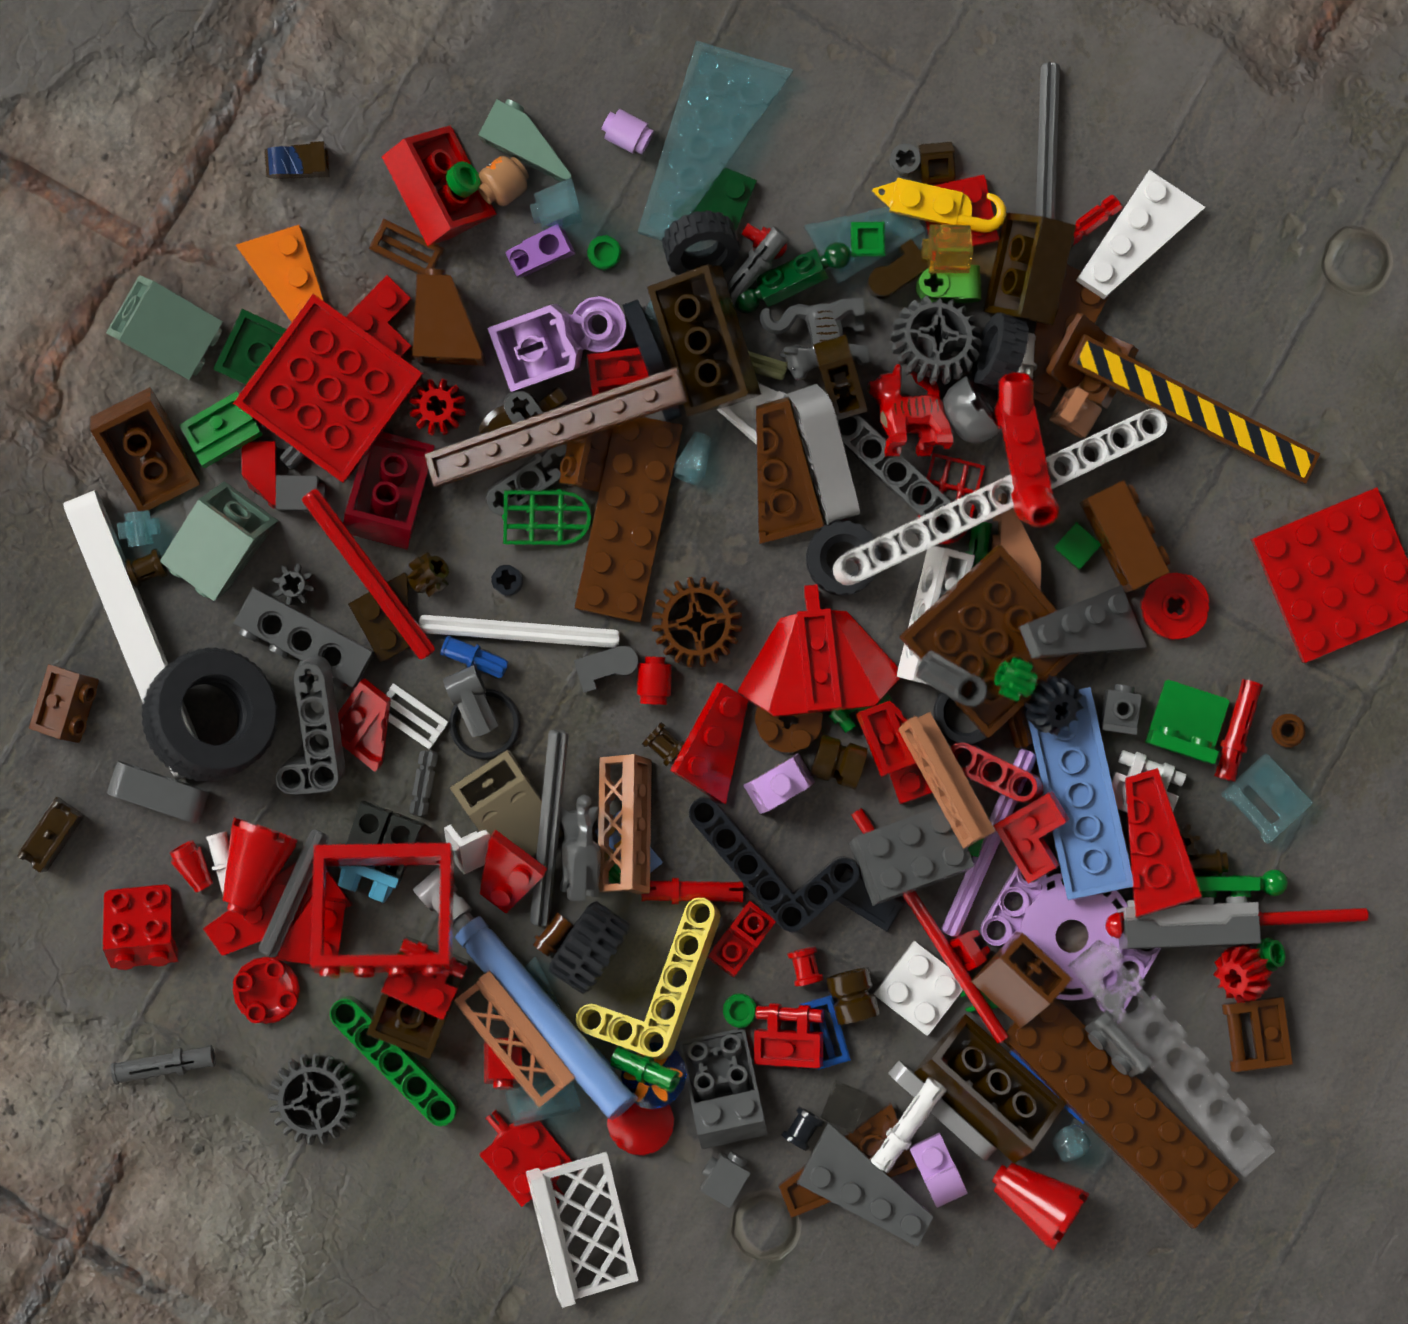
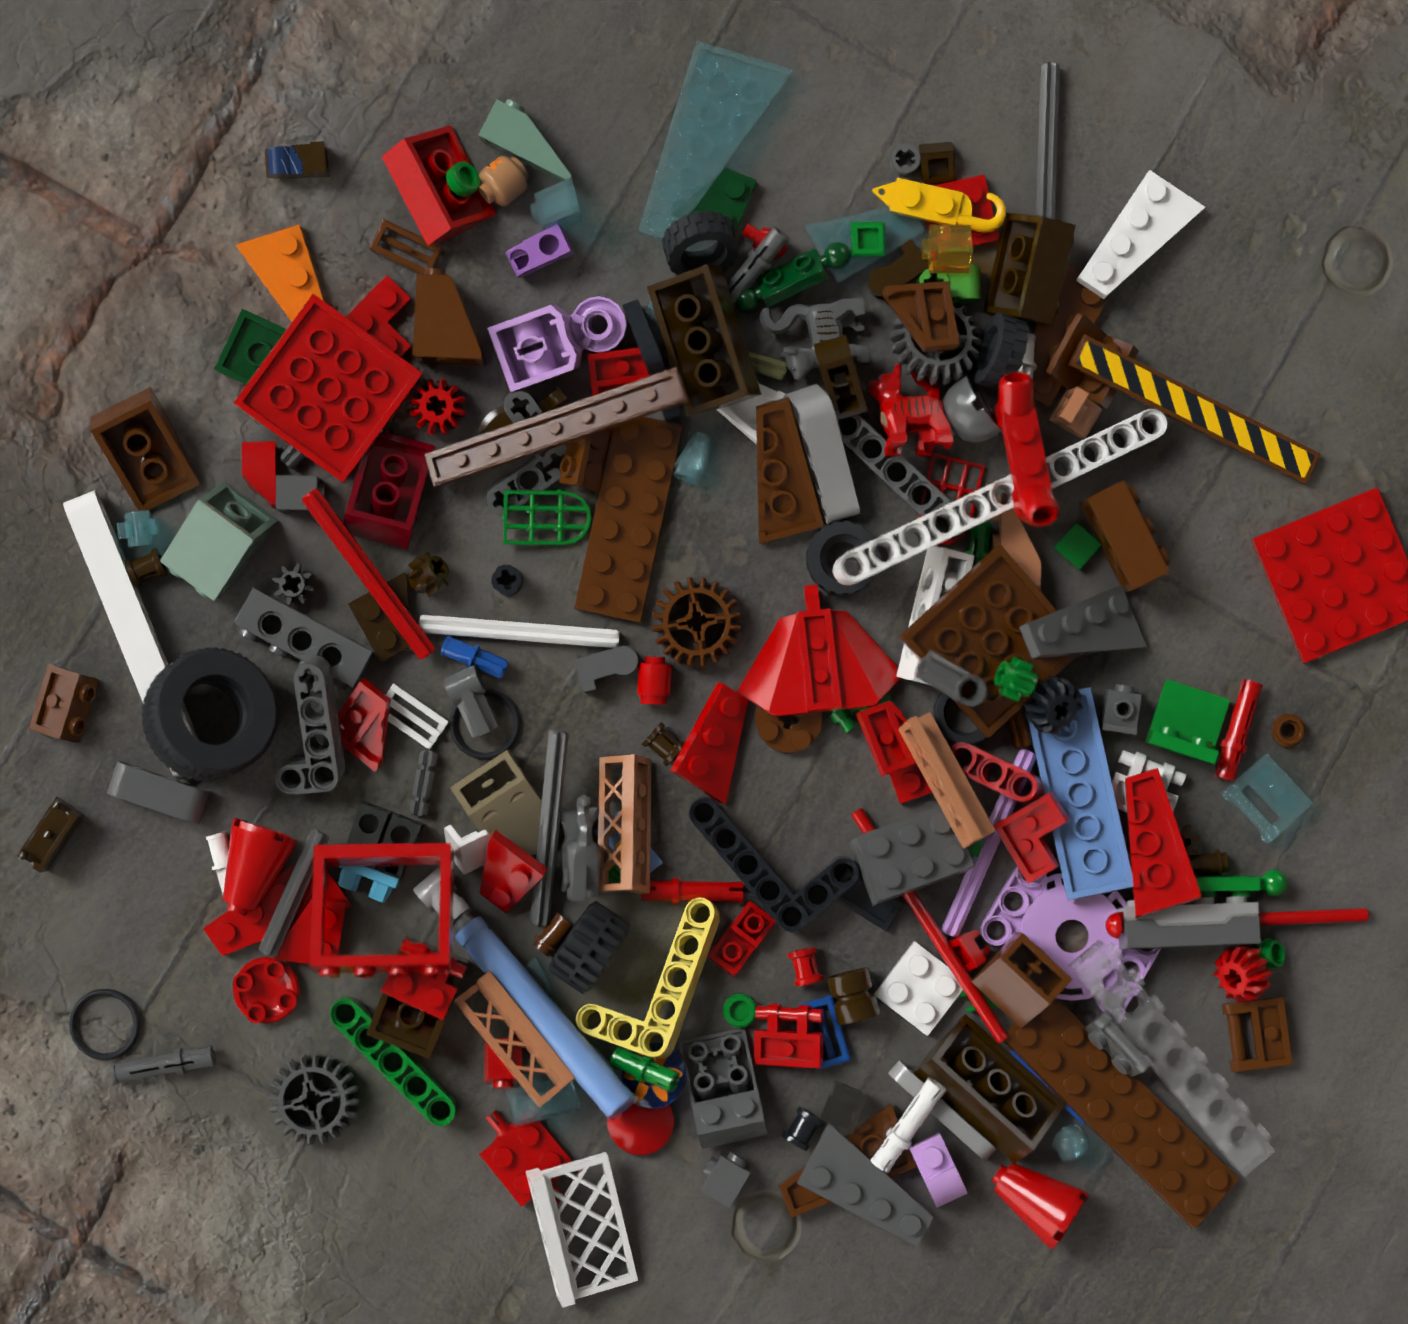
(136, 1024): none -> black tyre
(138, 927): red bracket -> none
(165, 327): sand green slope -> none
(191, 864): red cone -> none
(219, 430): green plate -> none
(604, 252): green tile -> none
(627, 131): lavender brick -> none
(779, 784): lavender torso -> none
(839, 761): dark brown wheel -> none
(926, 313): none -> reddish brown wing
(1096, 217): red axle -> none
(1194, 608): red plate -> none

